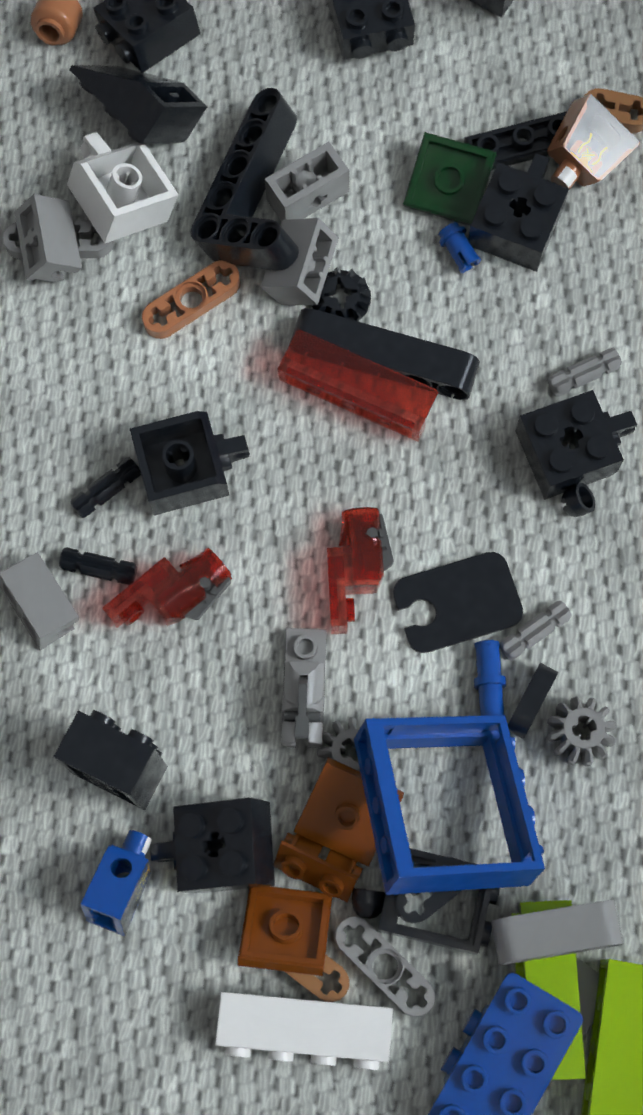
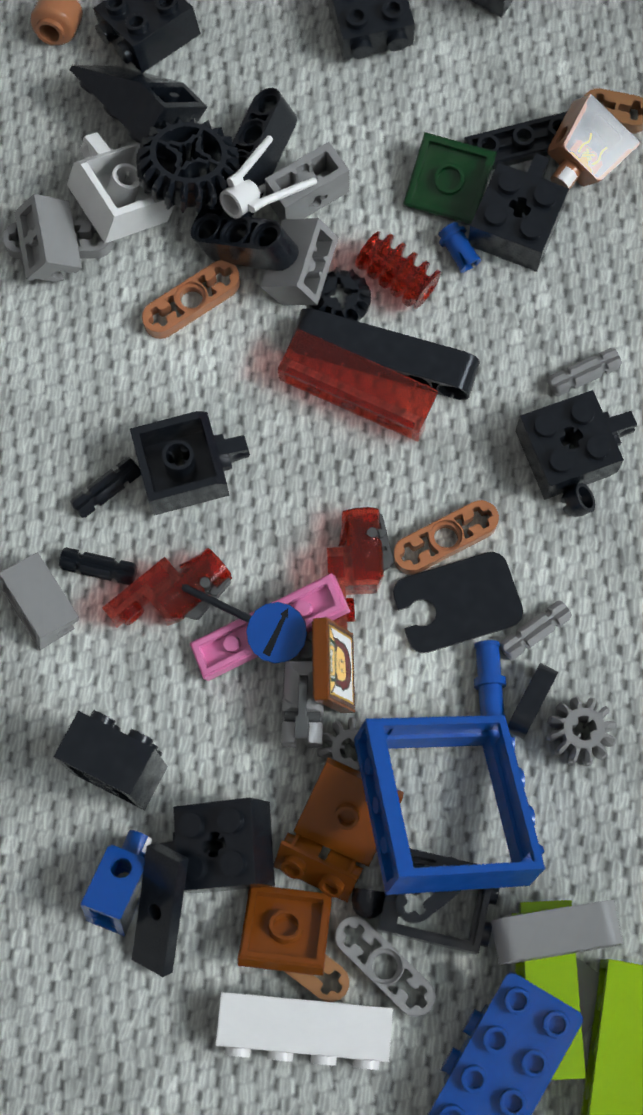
(160, 909): none -> black tile
(186, 164): none -> black gear
(229, 645): none -> bright pink tile
(245, 195): none -> white plant
(273, 631): none -> blue piece
(333, 665): none -> tile
(396, 270): none -> clear red piece
(466, 514): none -> nougat beam

